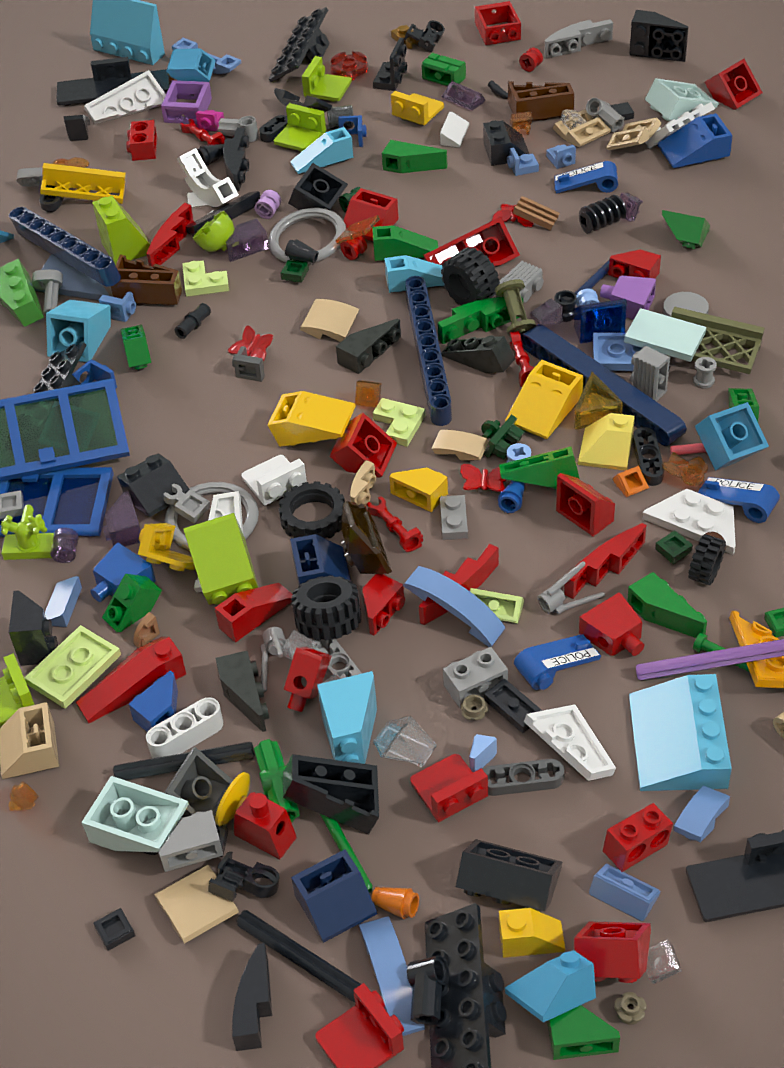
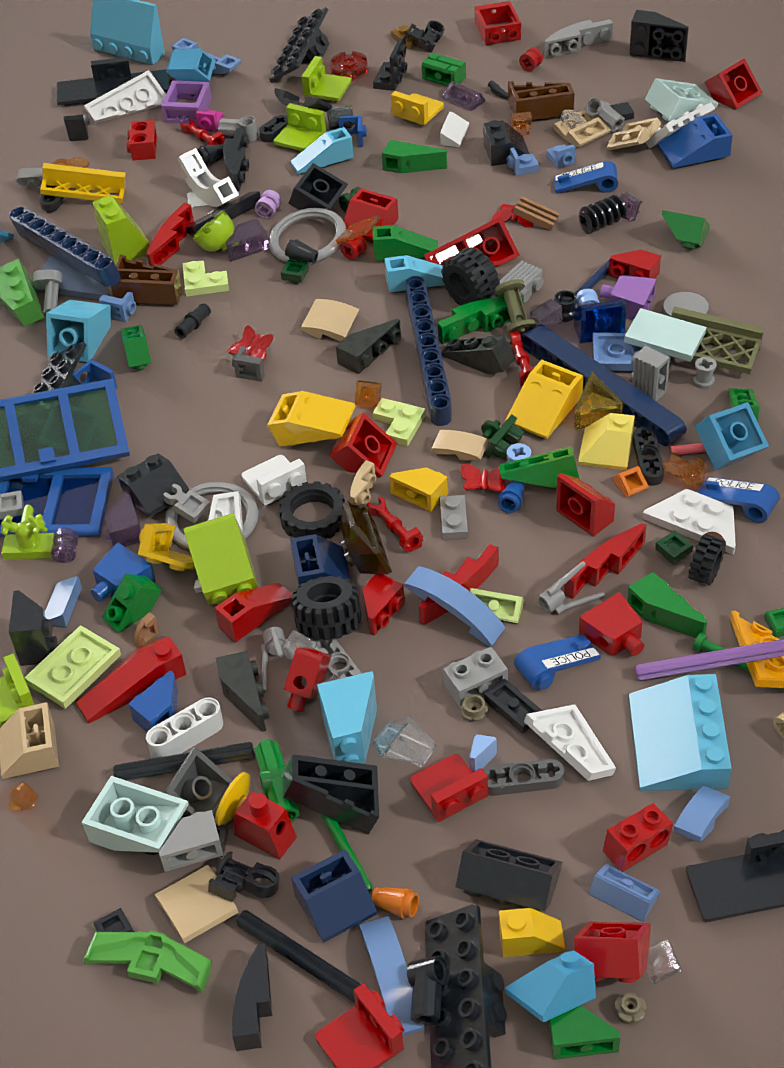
(150, 956): none -> bright green plate

